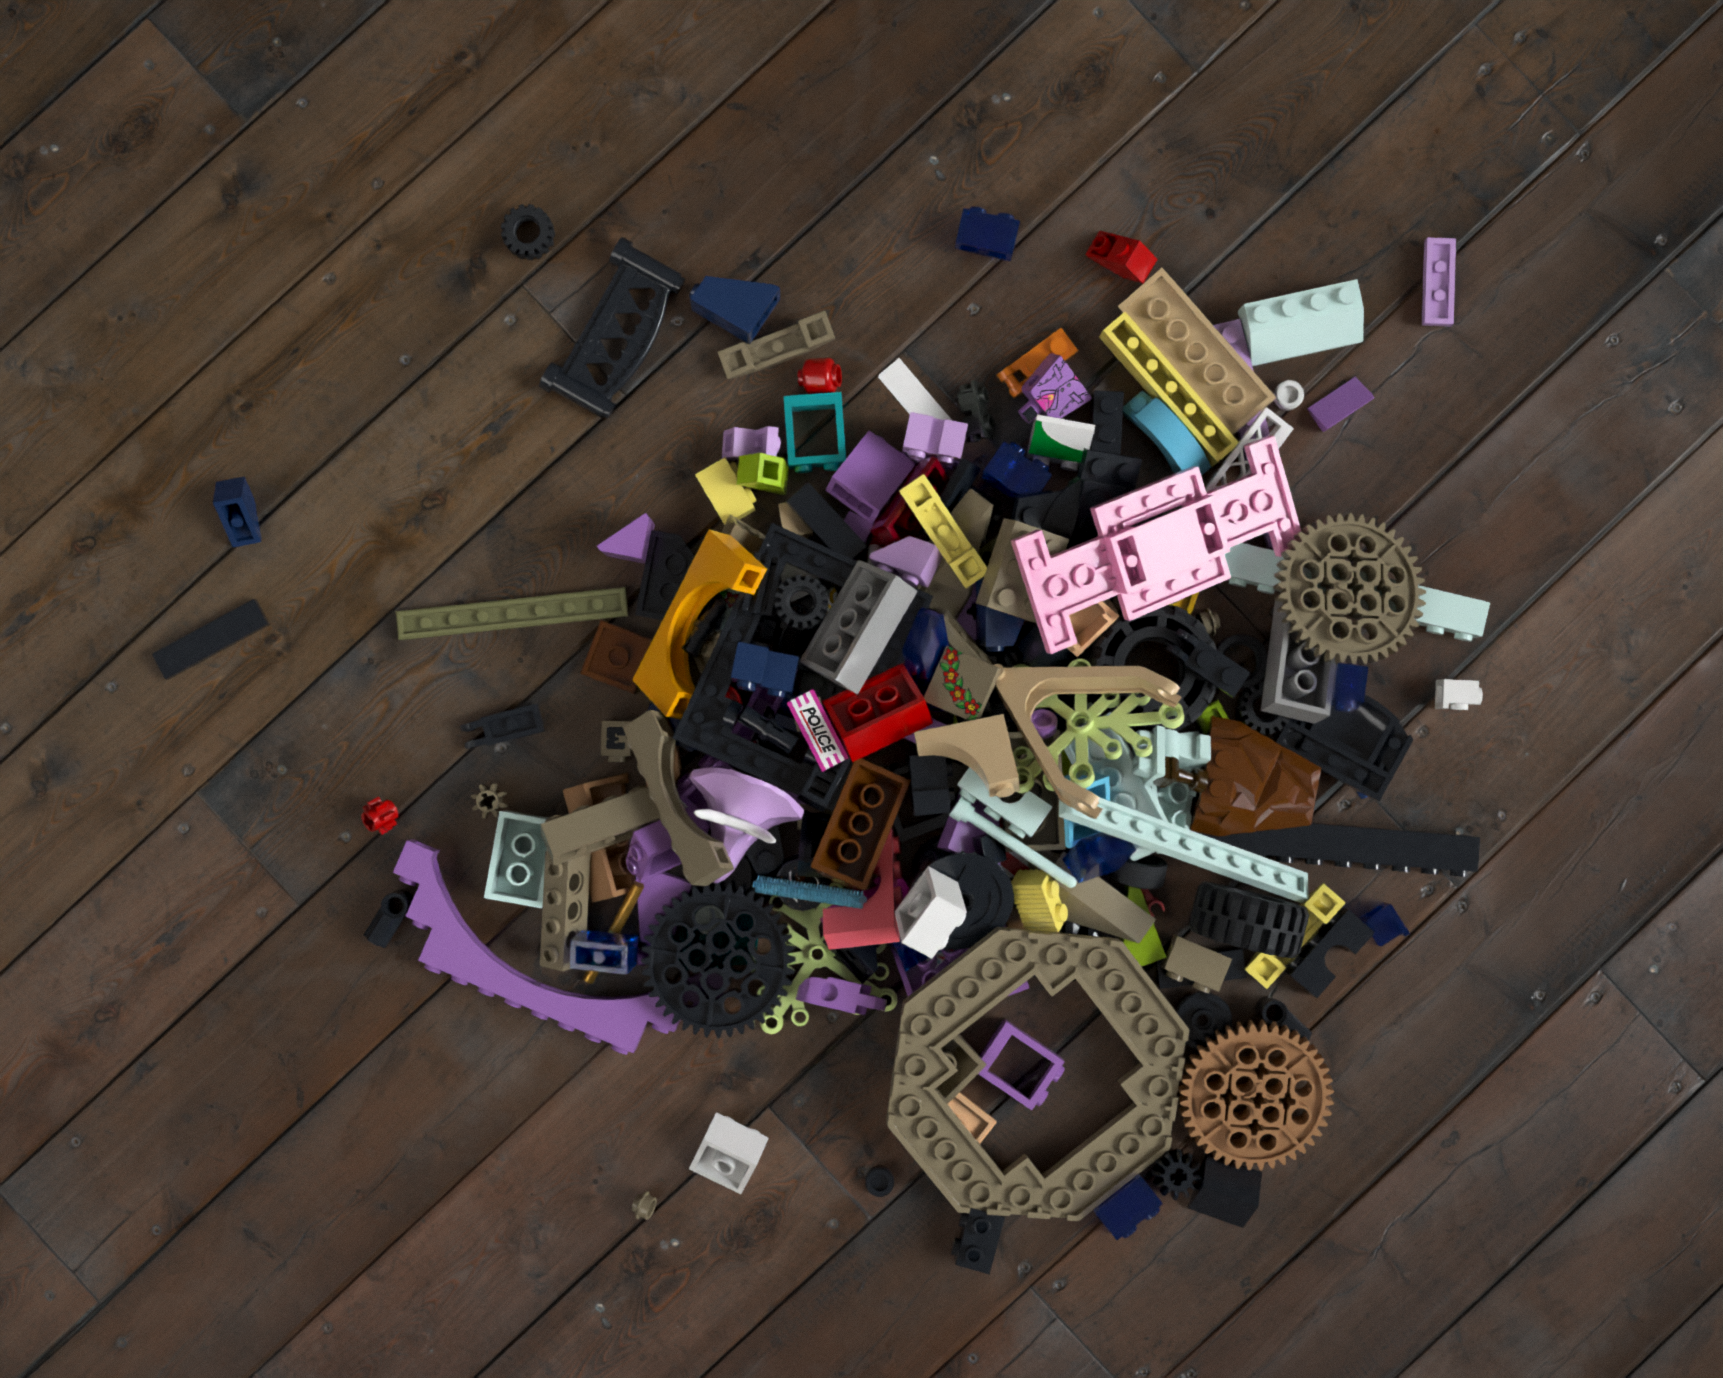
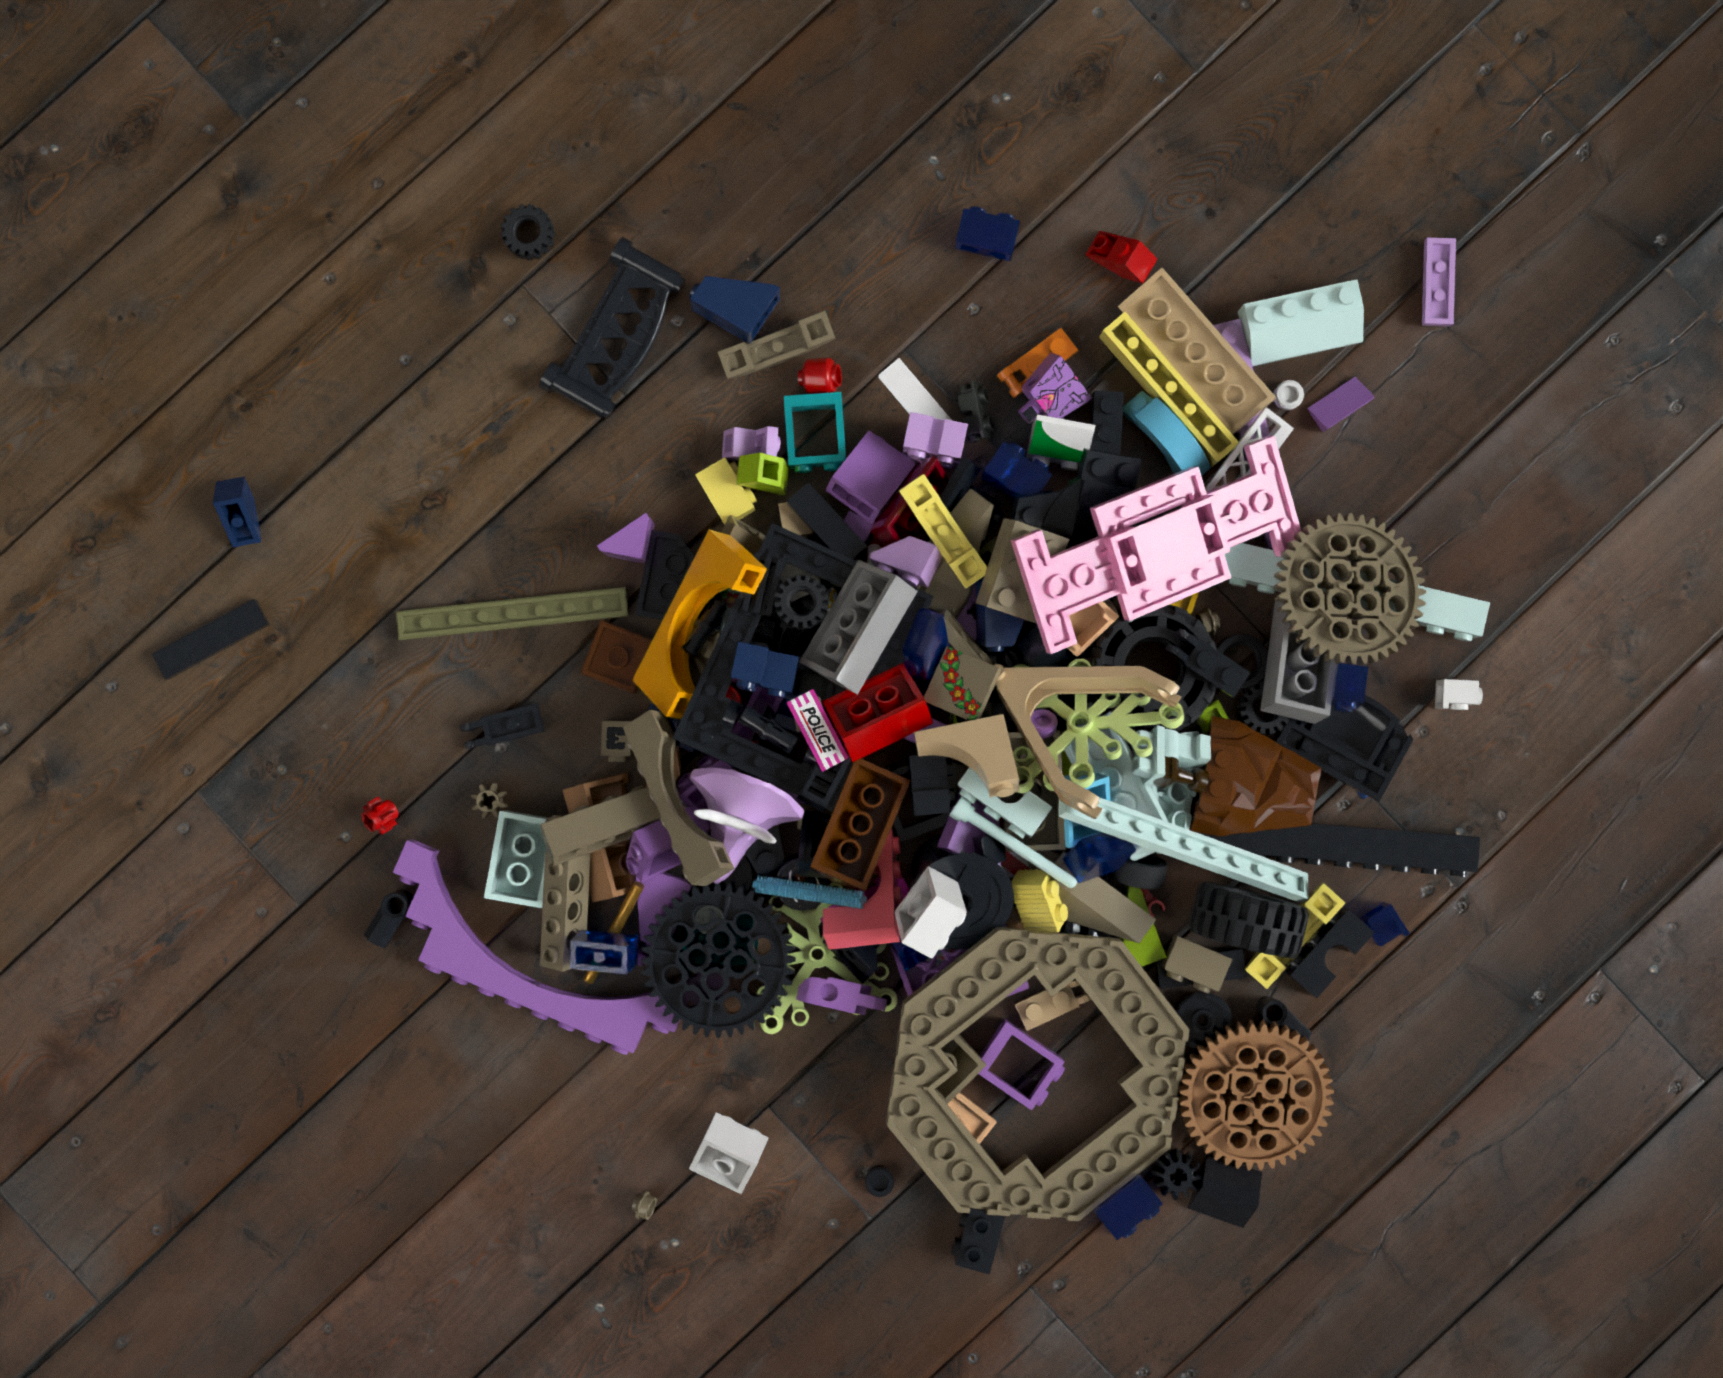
(1043, 1007): none -> tan hinge

